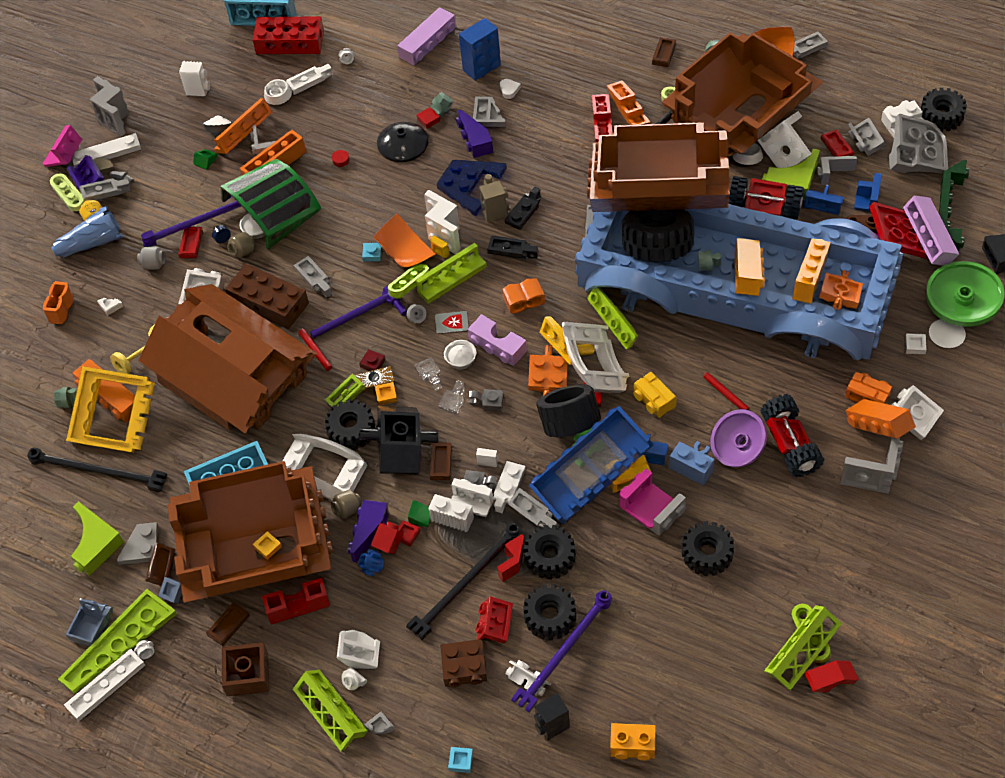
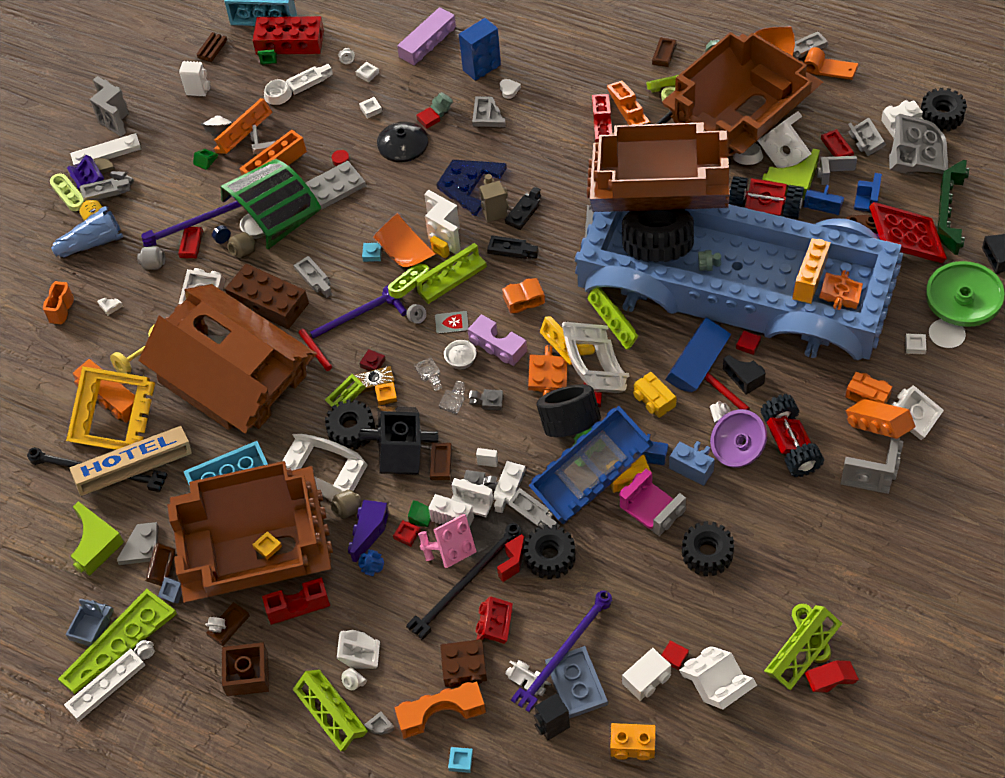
(63, 148): dark pink bracket -> none
(65, 397): sand green piece -> none
(130, 460): none -> tan brick
(209, 47): none -> reddish brown tile
(215, 624): none -> white plate
(267, 57): none -> green slope
(336, 184): none -> light grey plate
(367, 72): none -> white tile
(370, 107): none -> white tile
(387, 537): red brick -> none
(453, 541): none -> bright pink plate
(464, 700): none -> orange arch
(475, 134): dark purple slope -> none
(547, 598): black tyre -> none
(578, 683): none -> sand blue plate
(646, 674): none -> white brick
(656, 85): none -> lime plate
(675, 654): none -> red tile
(698, 356): none -> blue brick
(717, 677): none -> white bracket
(719, 410): none -> white plate
(746, 375): none -> black arch
(748, 267): brick -> none
(748, 342): none -> red tile
(819, 65): none -> orange door
(931, 230): lavender brick -> none

